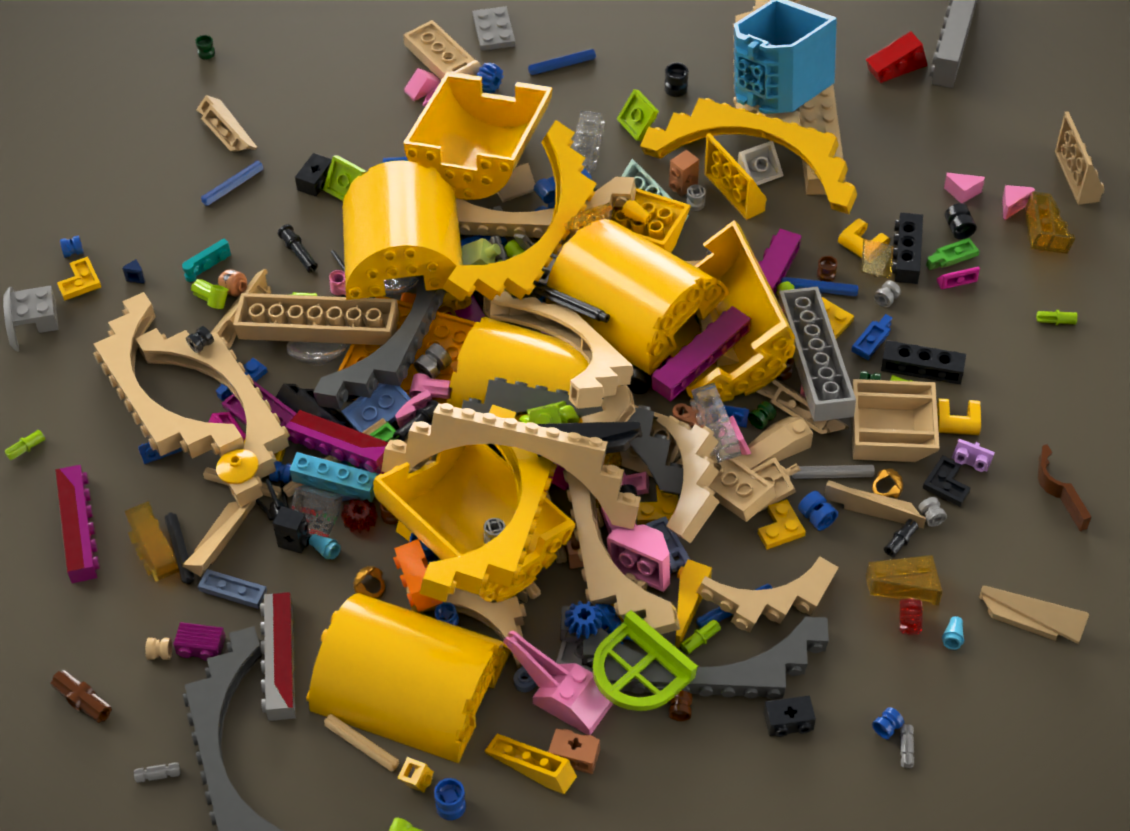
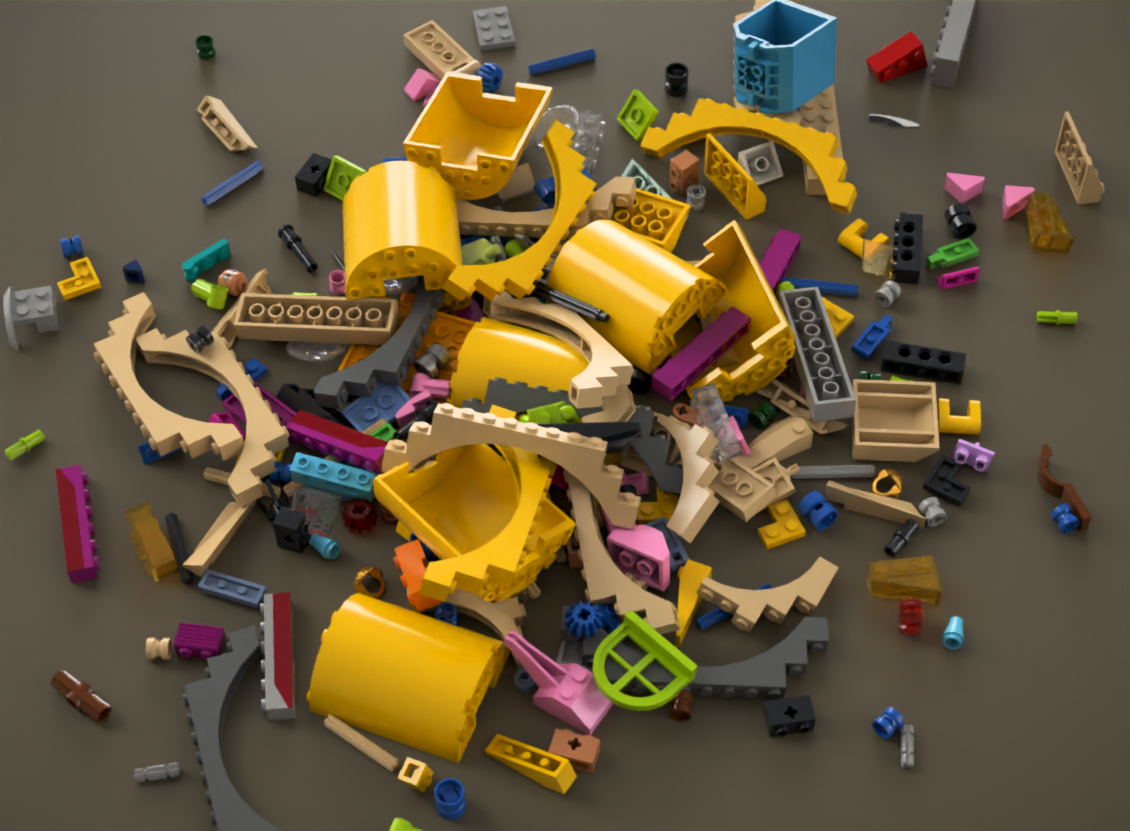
(237, 466): yellow dish -> none
(493, 528): light grey wheel -> none
(564, 114): none -> clear dish
(588, 216): clear yellow plate -> none
(636, 212): yellow cone -> none
(700, 636): lime axle -> none
(827, 268): reddish brown wheel -> none
(892, 121): none -> sticker
(1034, 614): tan wedge -> none
(1066, 520): none -> blue wheel

